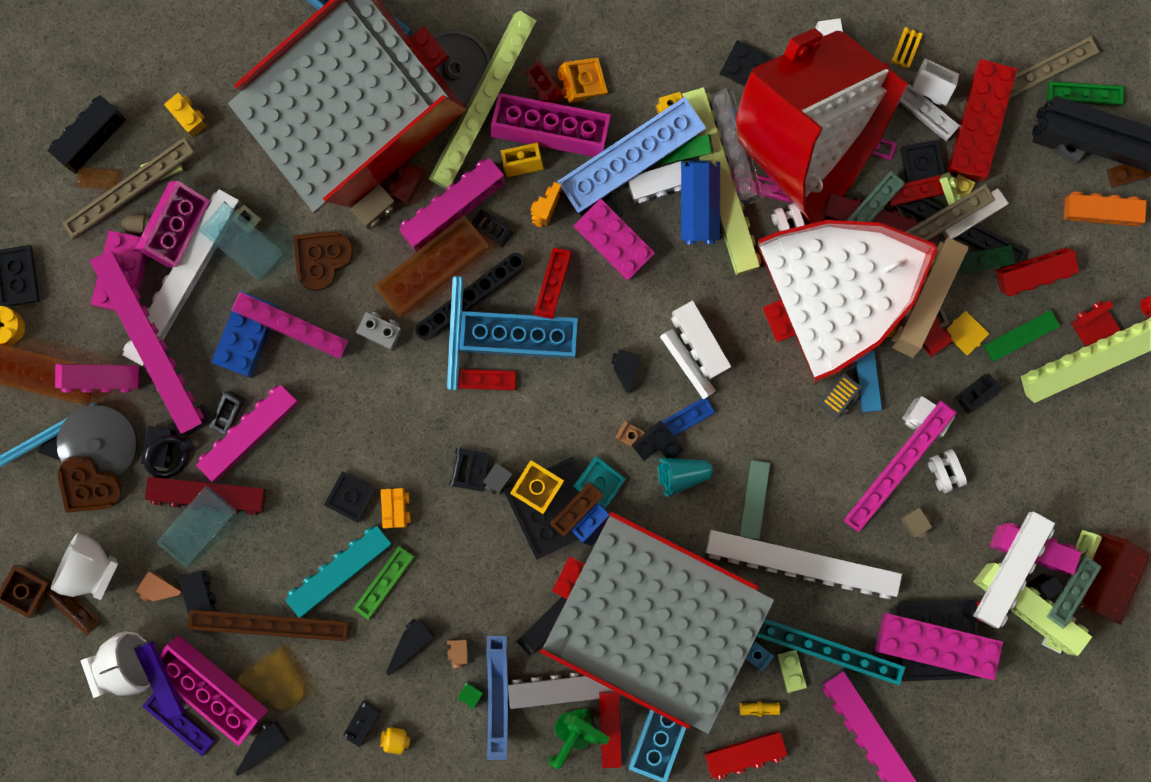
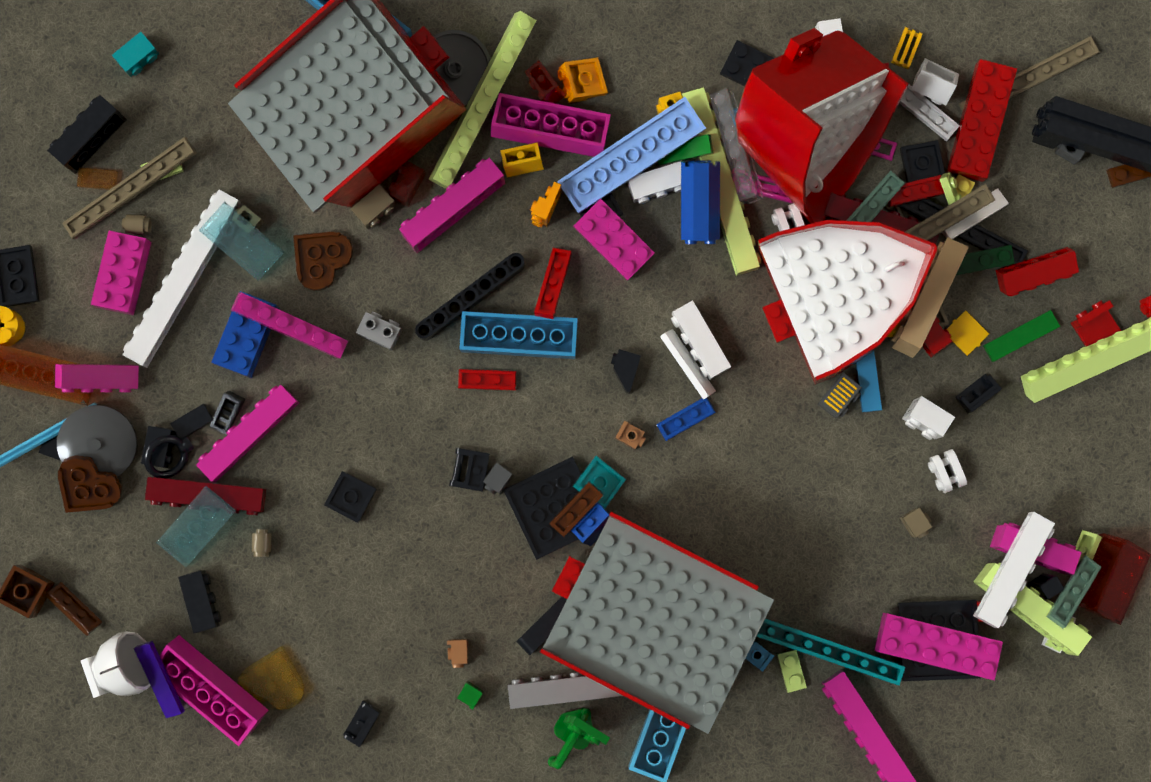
(84, 569): white plate -> none
(136, 54): none -> teal brick
(145, 339): dark pink brick -> none
(157, 588): nougat slope -> none
(172, 224): dark pink brick -> none
(181, 109): yellow brick -> none
(182, 727): dark purple tile -> none
(261, 543): none -> dark tan brick
(265, 743): black slope -> none
(267, 625): reddish brown plate -> none
(339, 571): teal brick -> none
(384, 582): bright green tile -> none
(394, 508): light orange brick -> none
(394, 740): yellow head -> none
(412, 641): black slope -> none
(431, 266): clear orange brick -> none
(455, 331): medium azure axle -> none
(497, 697): medium blue arch -> none
(504, 237): black slope -> none
(537, 487): yellow brick -> none
(611, 727): red tile -> none
(657, 438): black plate -> none
(682, 474): teal cone -> none
(745, 754): red brick -> none
(754, 499): sand green tile -> none
(759, 709): yellow pin -> none
(803, 563): white brick -> none
(900, 465): dark pink tile -> none
(1087, 93): green tile -> none
(1105, 209): orange brick -> none

